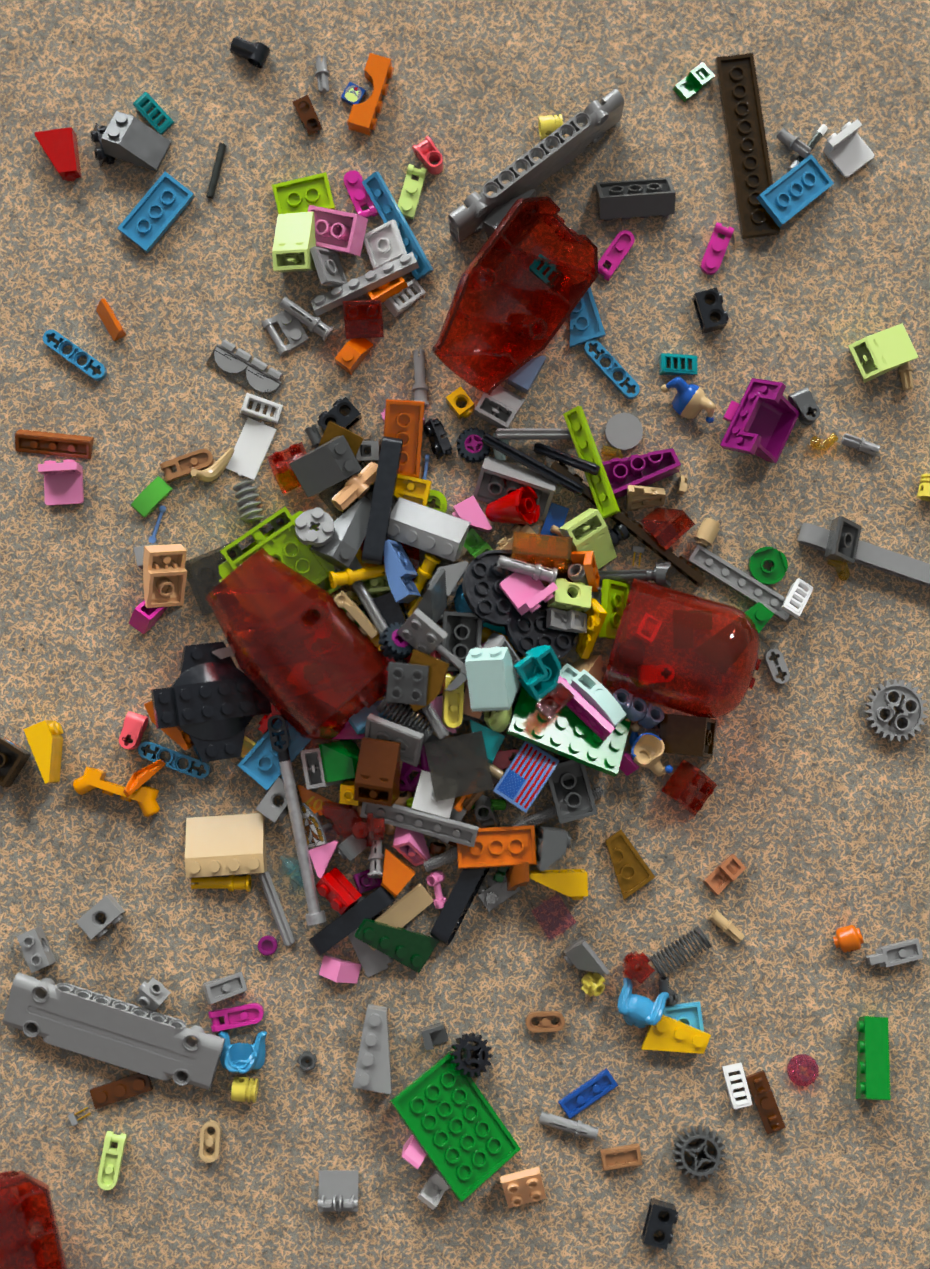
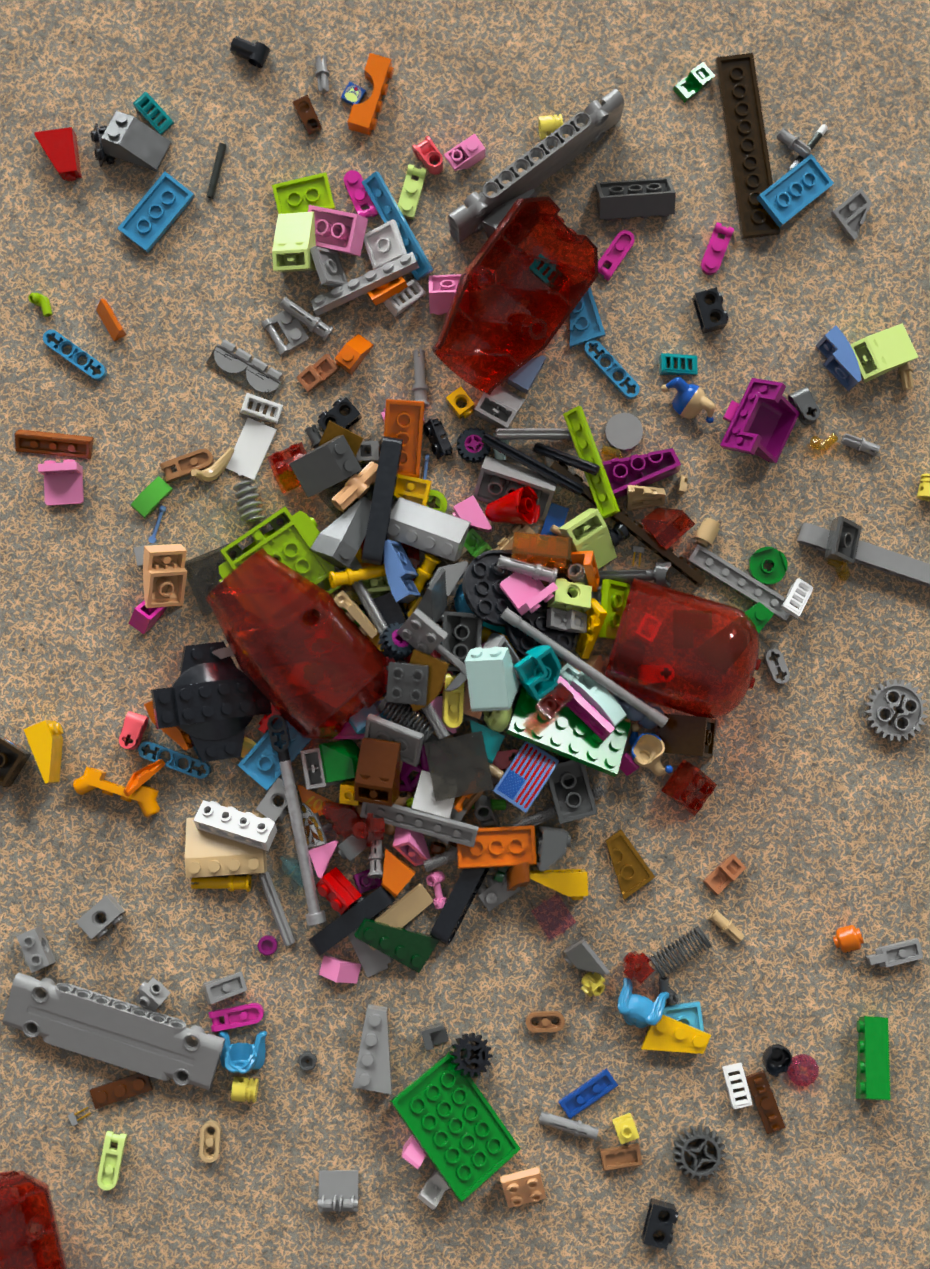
(41, 301): none -> lime arm
(235, 825): none -> white brick
(312, 537): light grey plate -> none
(318, 373): none -> nougat slope
(363, 319): clear red slope -> none
(441, 292): none -> bright pink slope
(466, 153): none -> bright pink slope
(625, 1128): none -> light yellow brick
(651, 713): none -> light grey piece
(776, 1059): none -> black hair
(840, 358): none -> medium blue slope
(848, 149): white bracket -> none
(852, 213): none -> light grey wing

